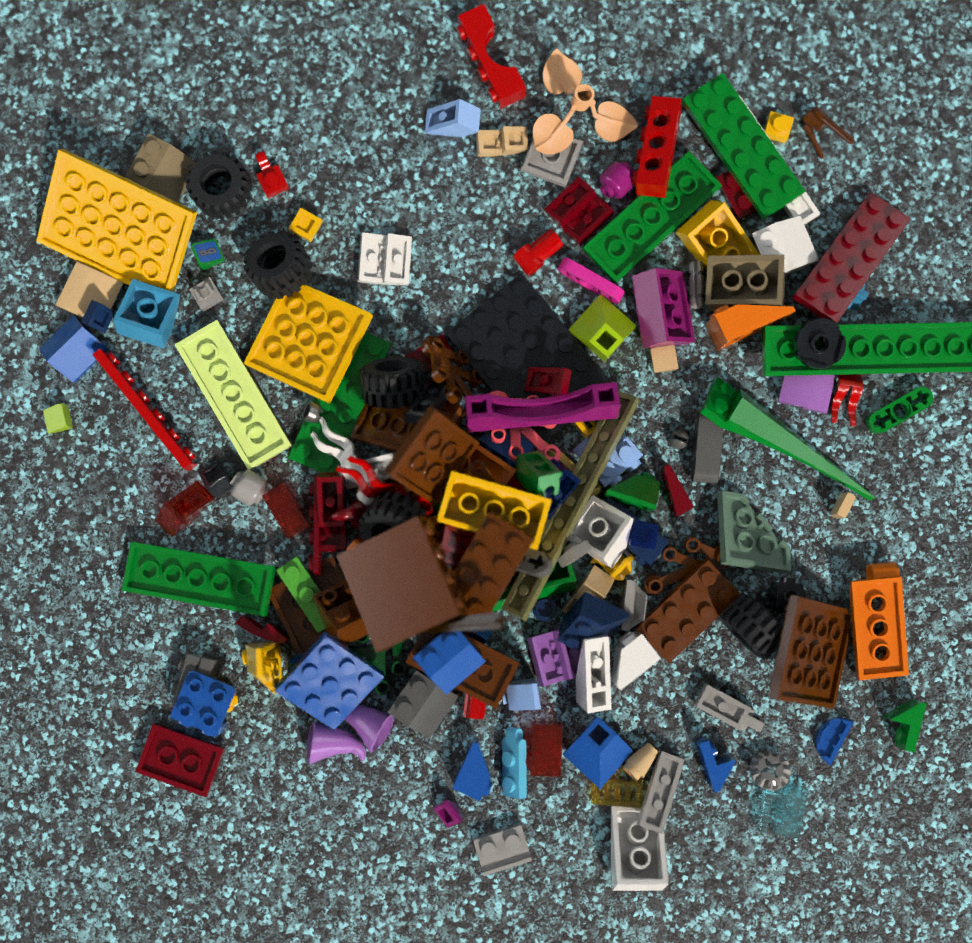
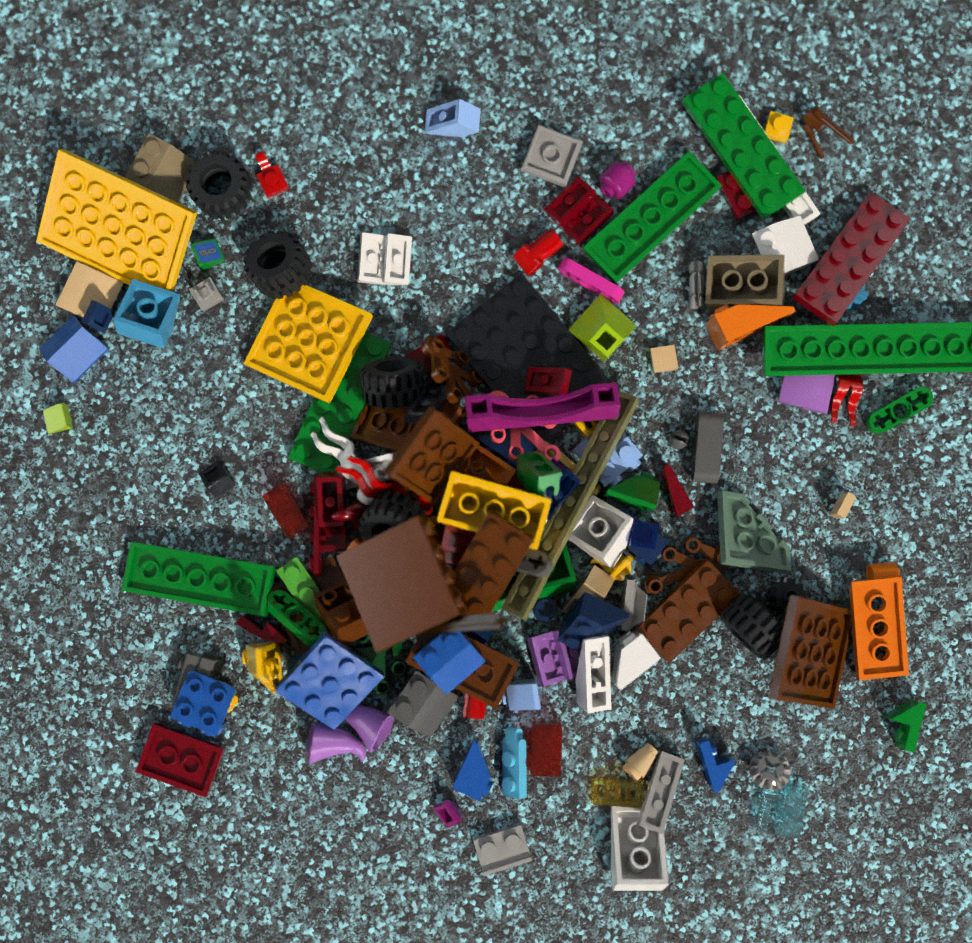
(140, 400): red plate -> none
(183, 508): clear red slope -> none
(233, 395): yellowish green plate -> none
(248, 487): light grey head -> none
(293, 607): none -> green beam
(305, 225): yellow plate -> none
(311, 412): flat silver hinge -> none
(502, 142): tan slope -> none
(503, 82): red arch -> none
(554, 136): light nougat plant -> none
(574, 552): light grey plate -> none
(597, 752): blue slope -> none
(661, 111): red brick -> none
(663, 308): magenta slope -> none
(715, 233): yellow slope -> none
(727, 709): light grey hinge -> none
(746, 417): green plate -> none
(831, 737): blue tile -> none
(832, 337): black plate -> none

